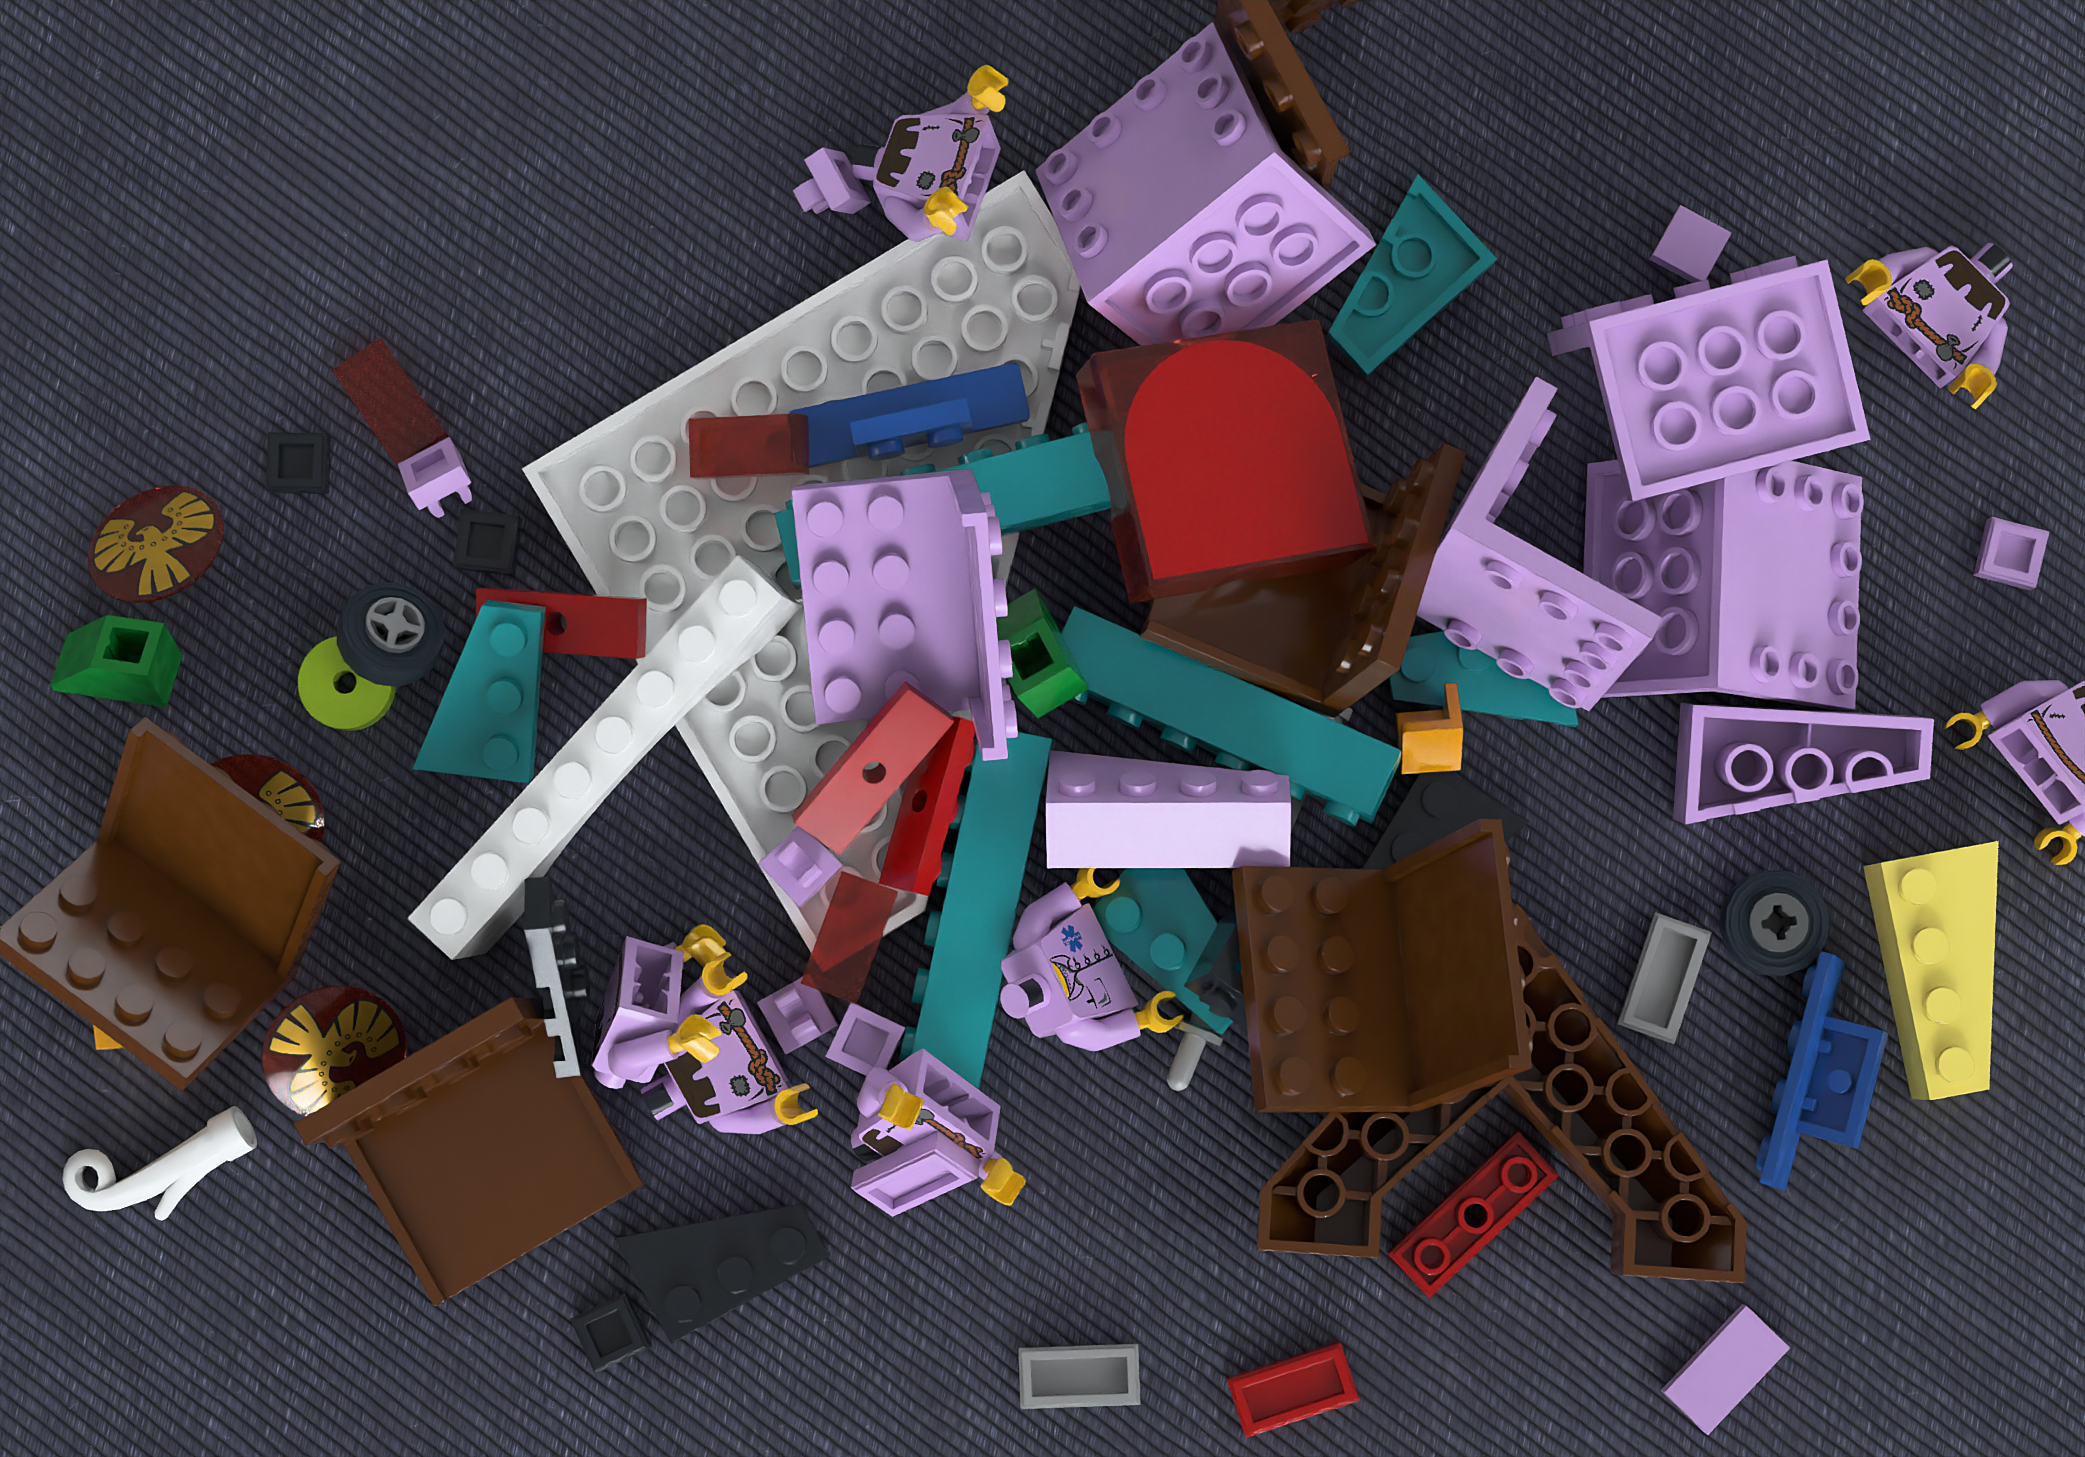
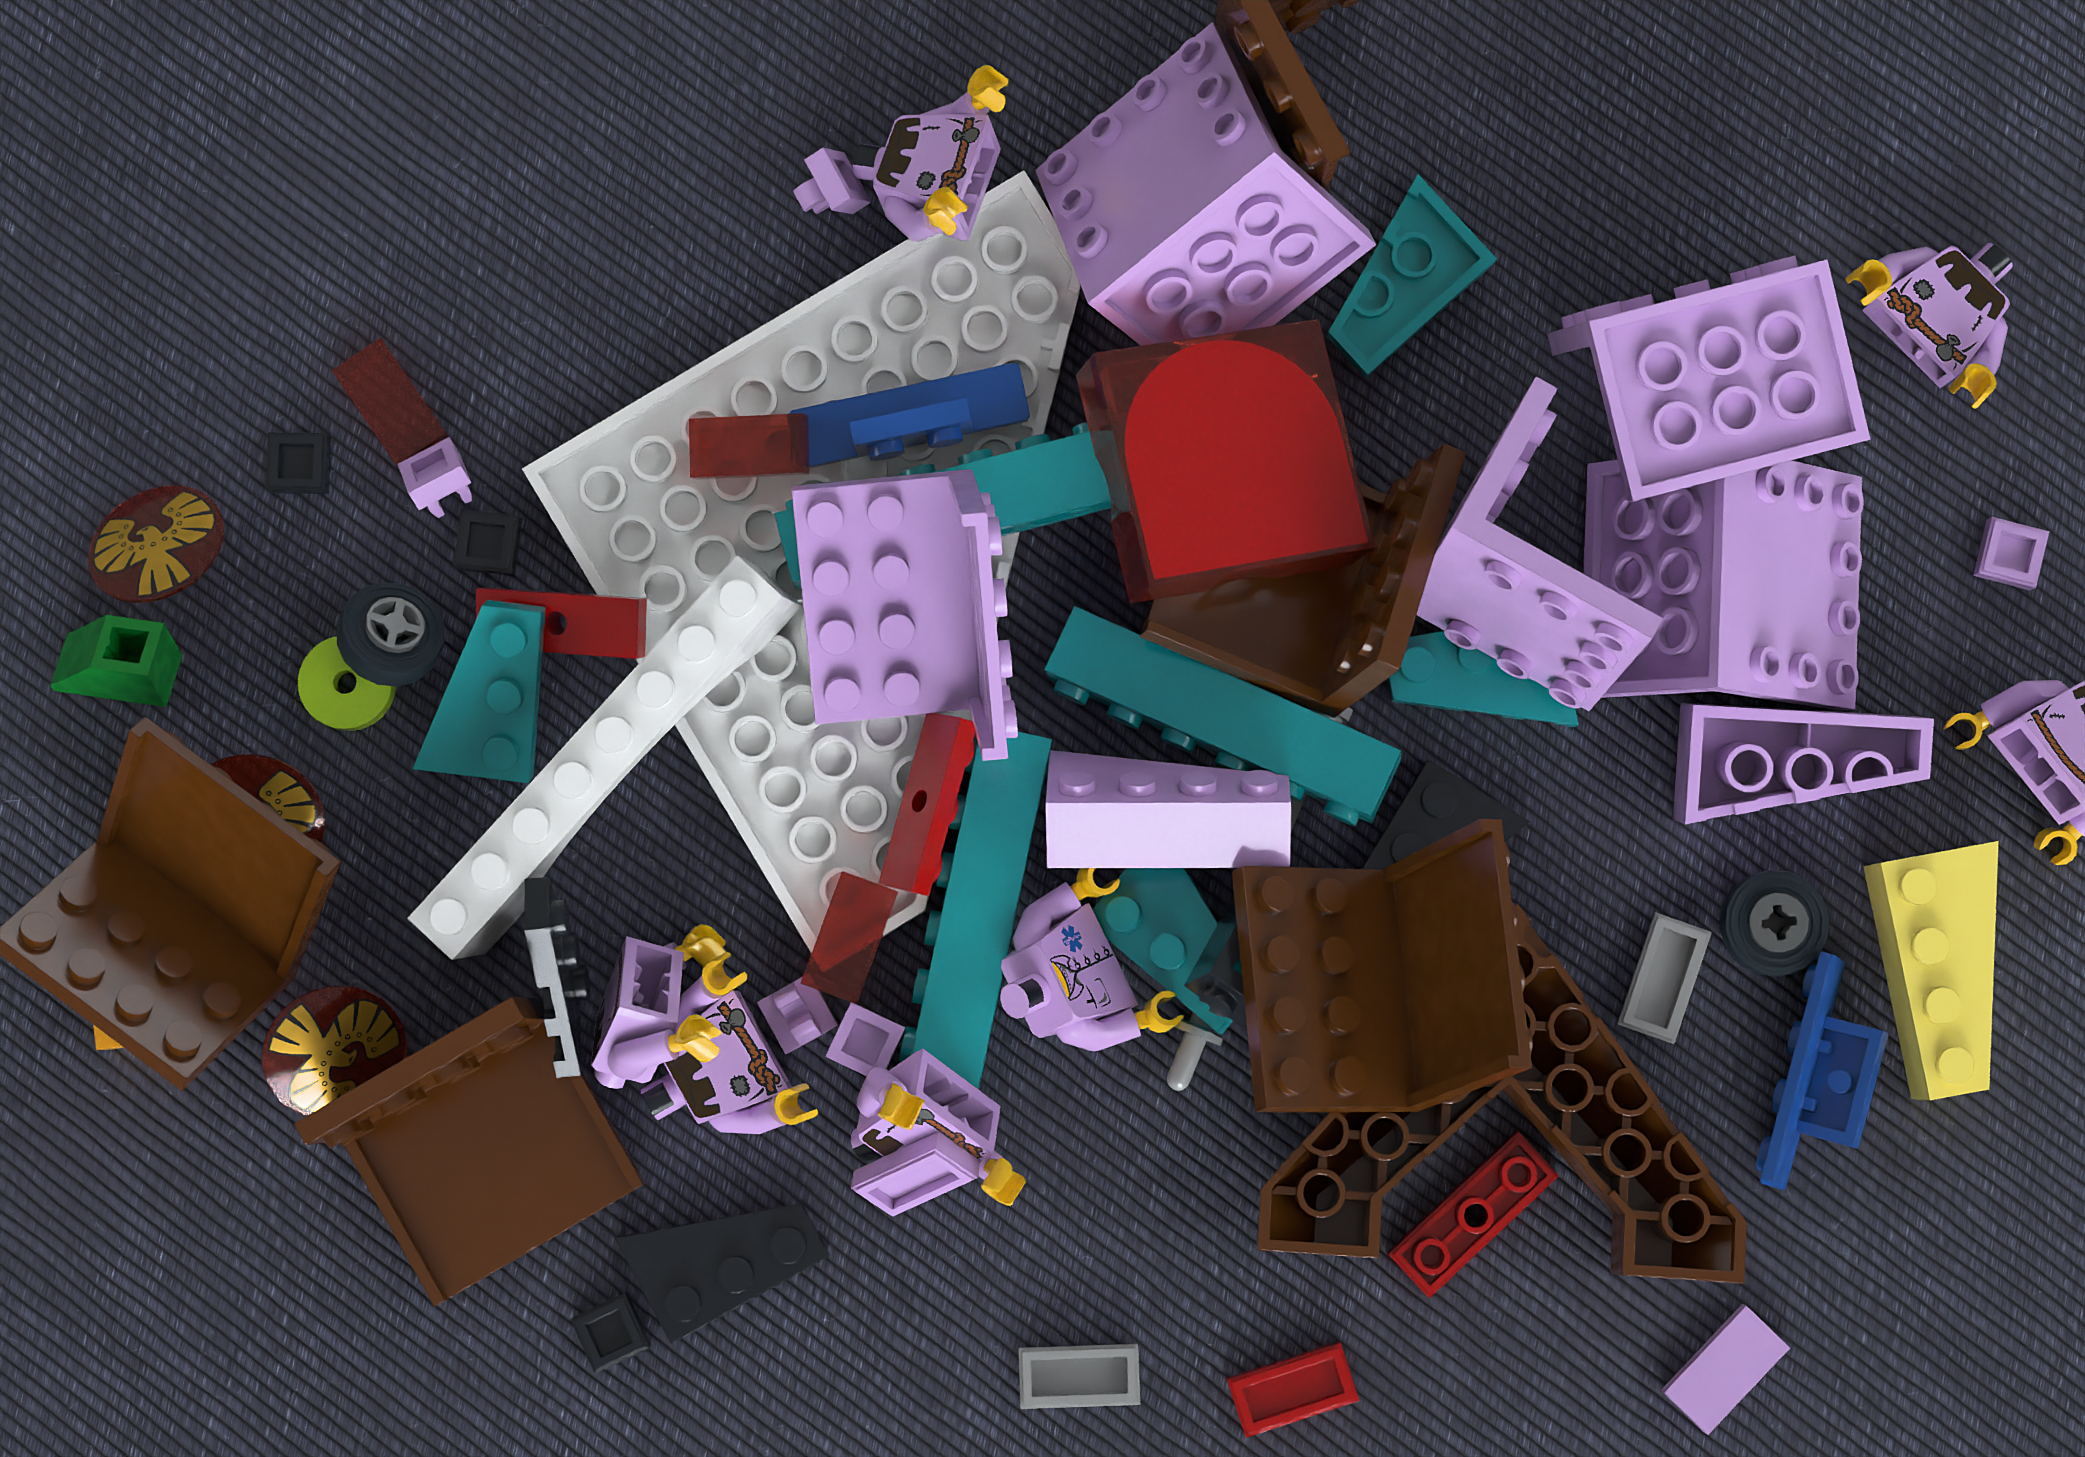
(175, 1172): white plant -> none
(800, 865): lavender tile -> none
(853, 795): tile -> none
(1041, 661): green slope -> none
(1431, 738): light orange panel -> none
(1690, 245): lavender tile -> none

